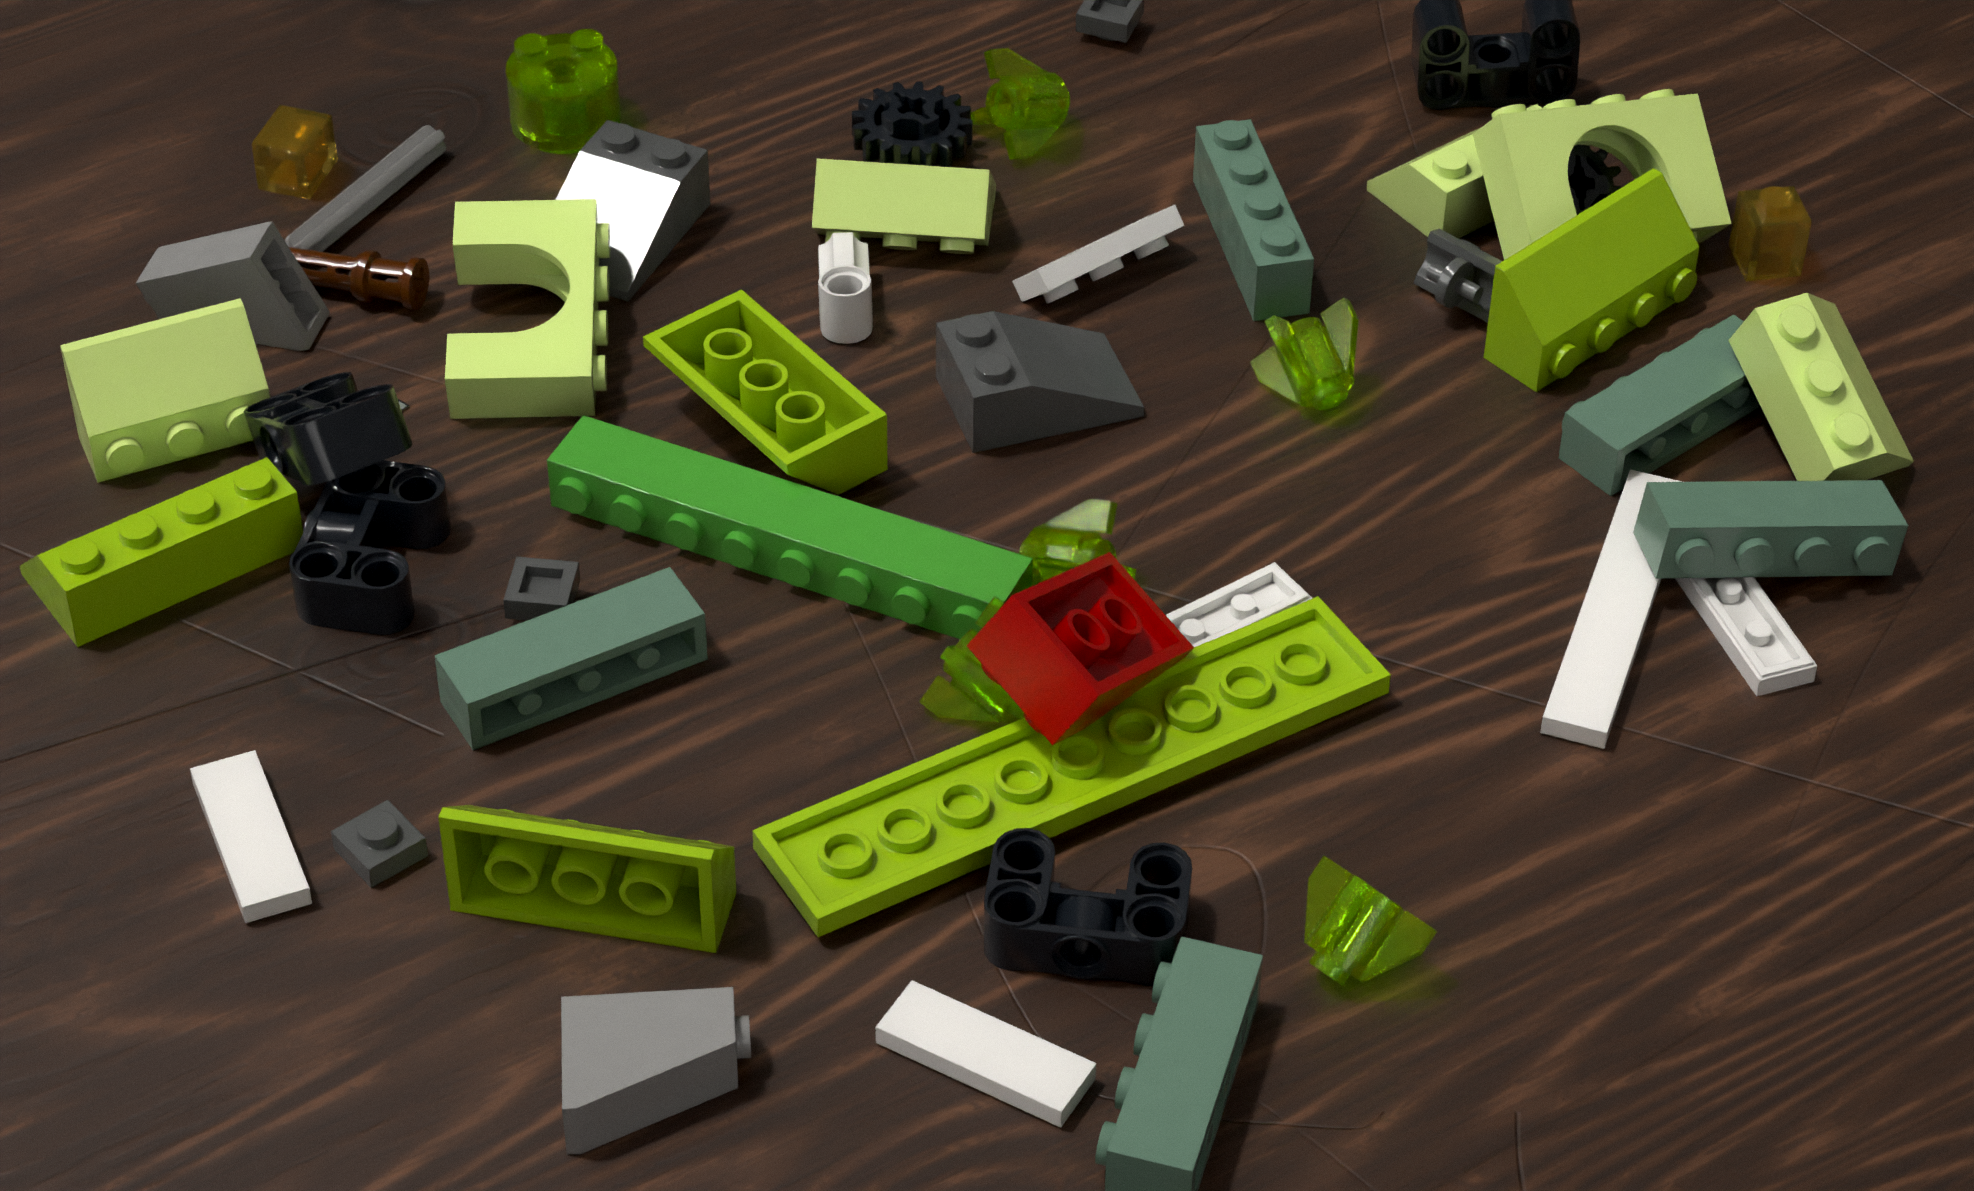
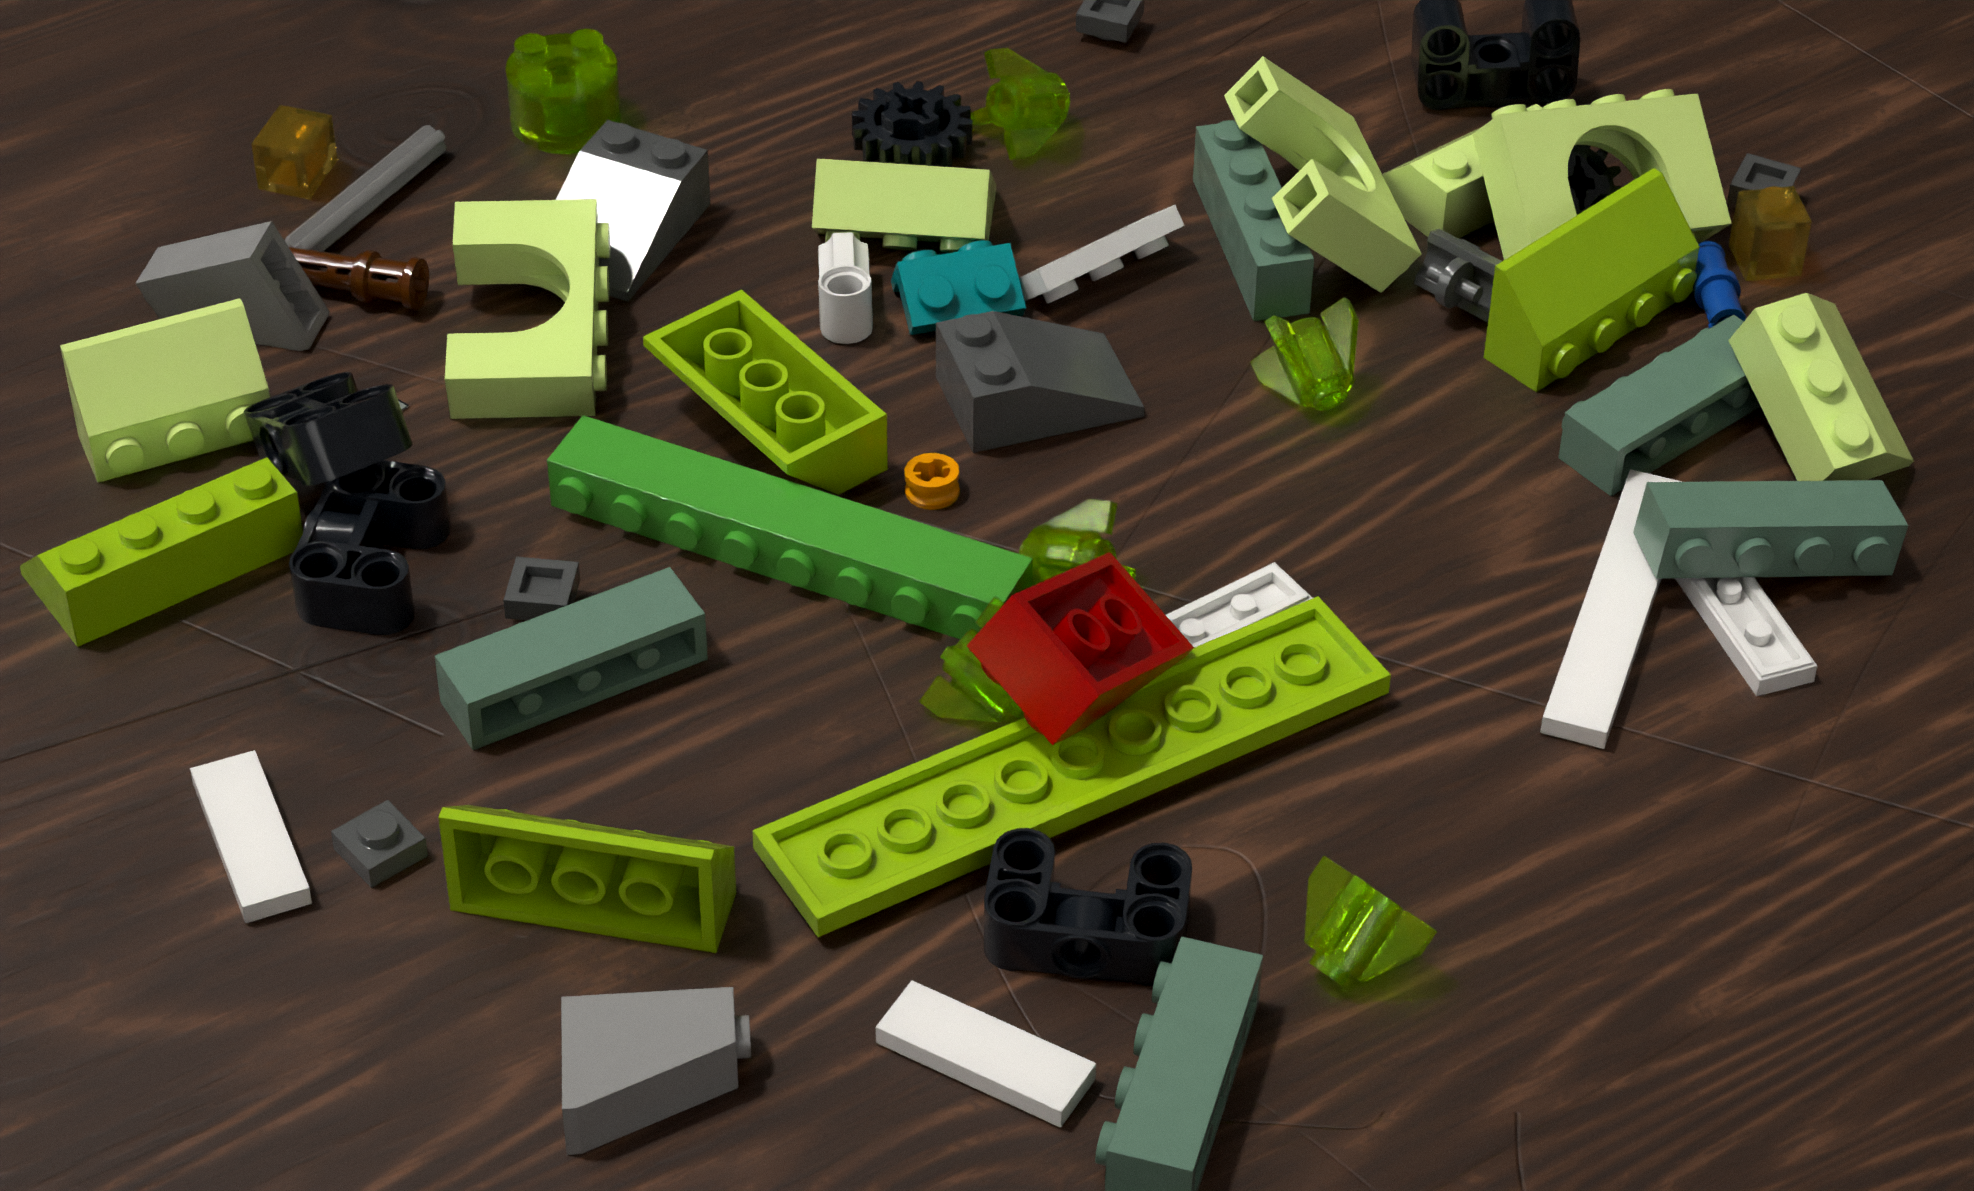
(932, 481): none -> light orange bush
(957, 284): none -> teal bracket
(1339, 194): none -> yellowish green arch
(1716, 286): none -> blue pin
(1761, 173): none -> dark grey plate

